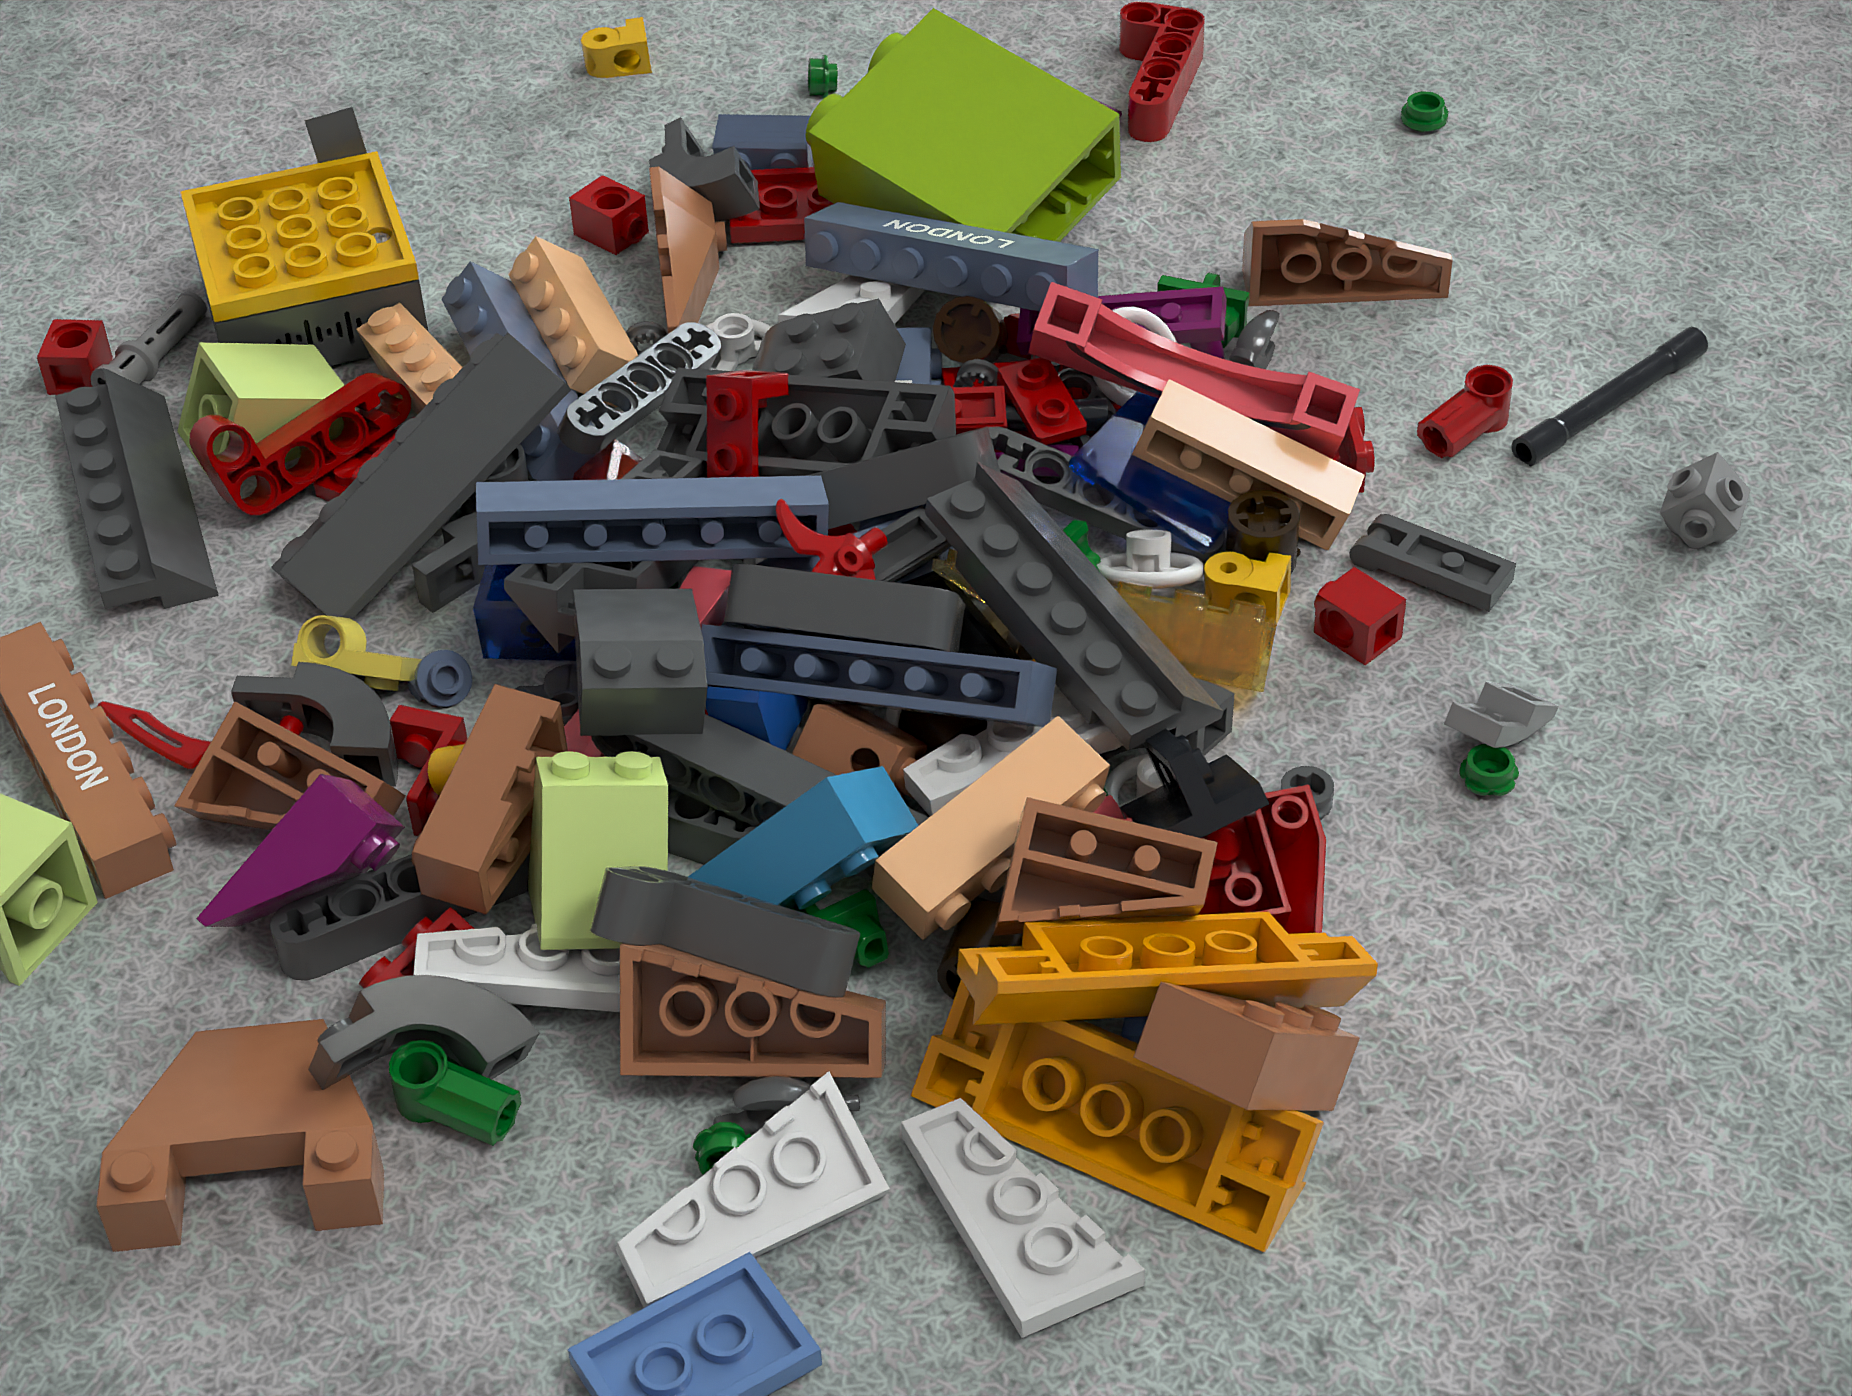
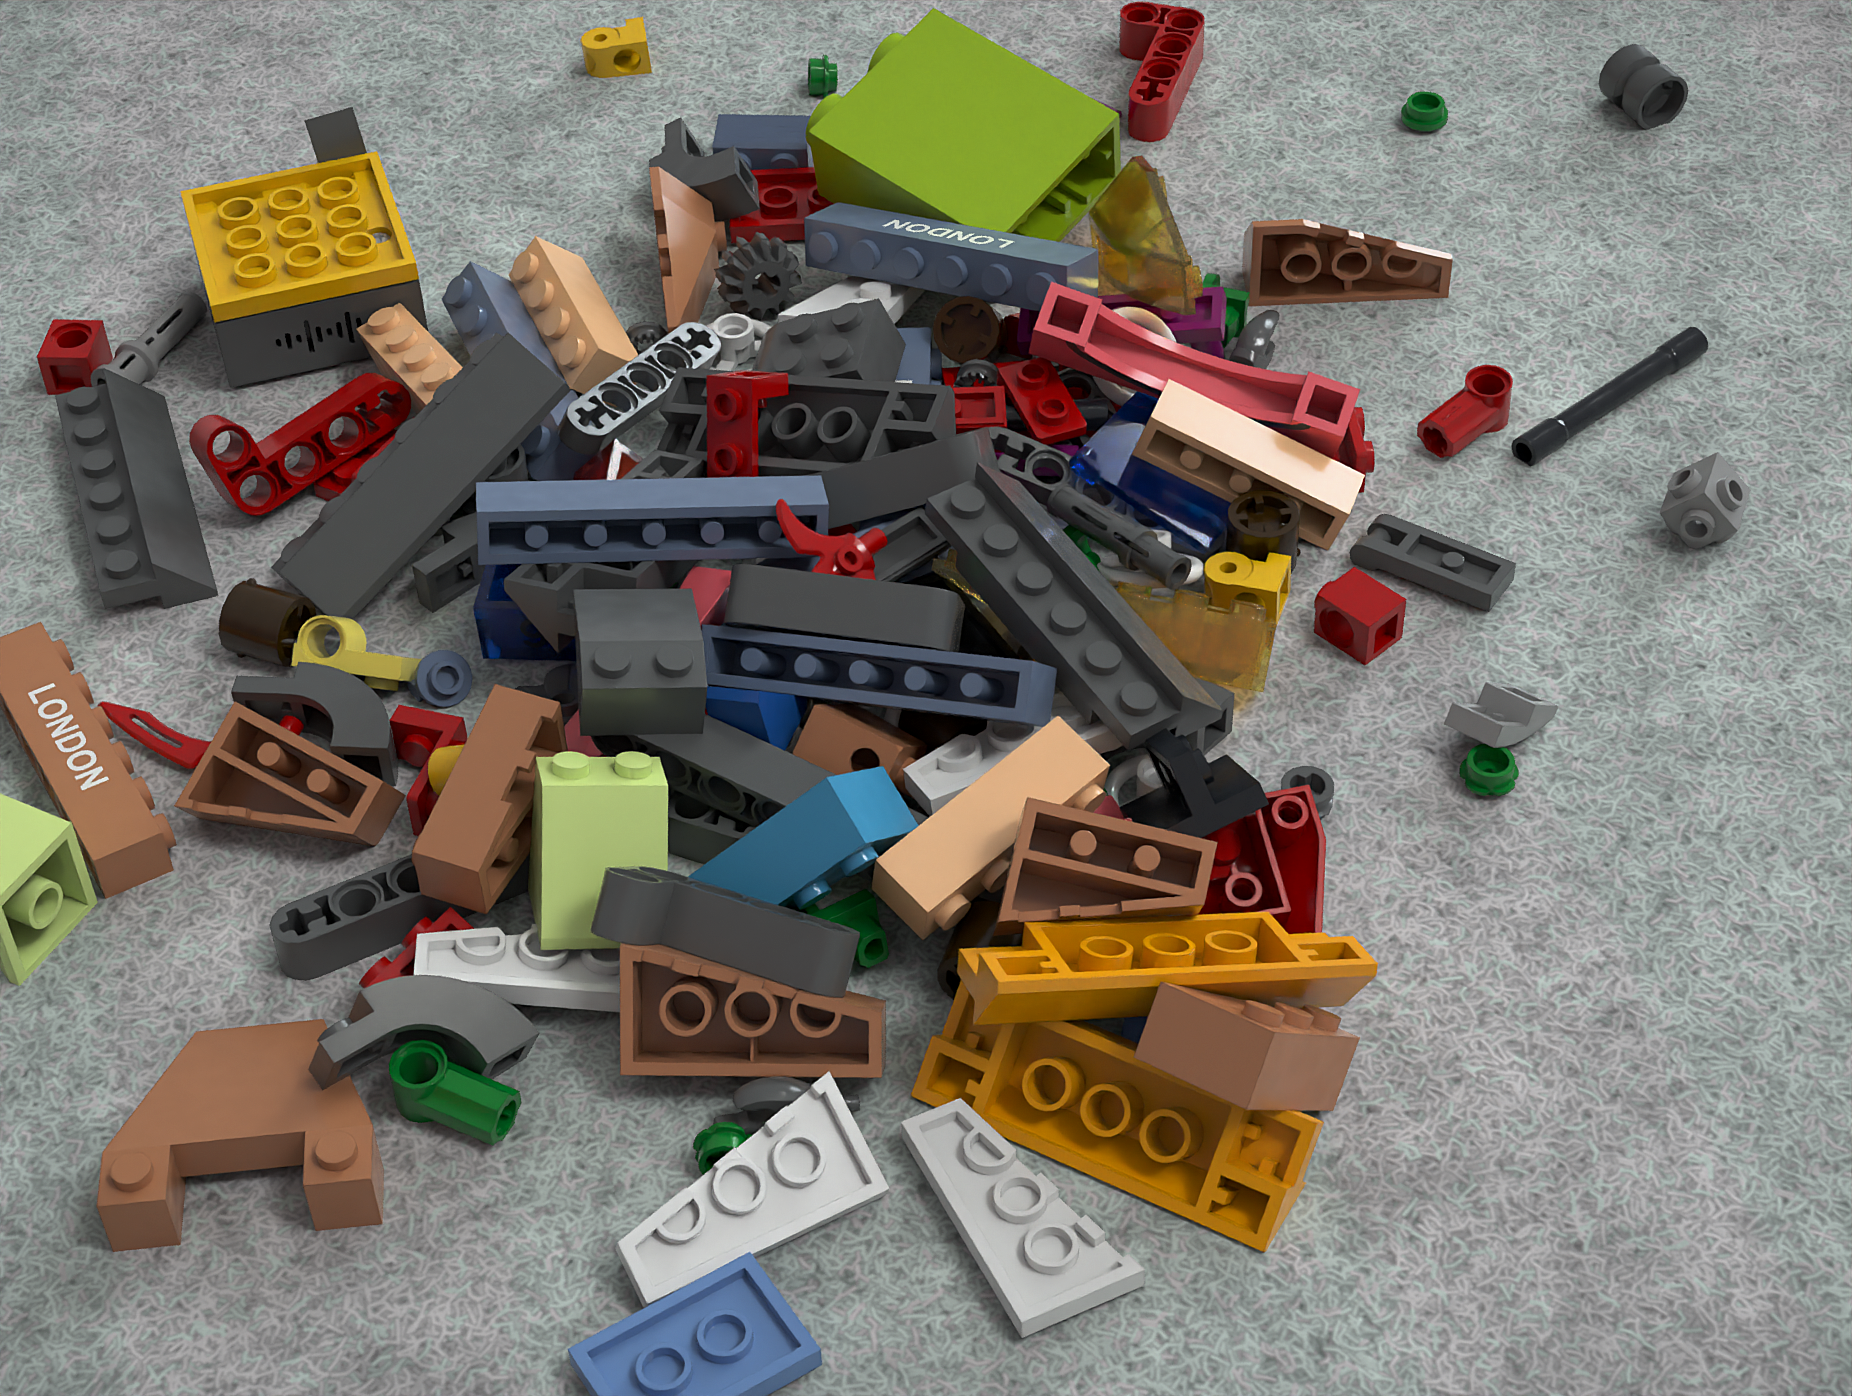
(256, 388): yellowish green slope -> none
(263, 622): none -> dark brown piece
(319, 842): magenta slope -> none
(609, 215): red brick -> none
(749, 260): none -> dark grey gear
(1141, 241): none -> clear yellow wedge
(1162, 562): none -> dark grey pin
(1643, 86): none -> dark grey wheel

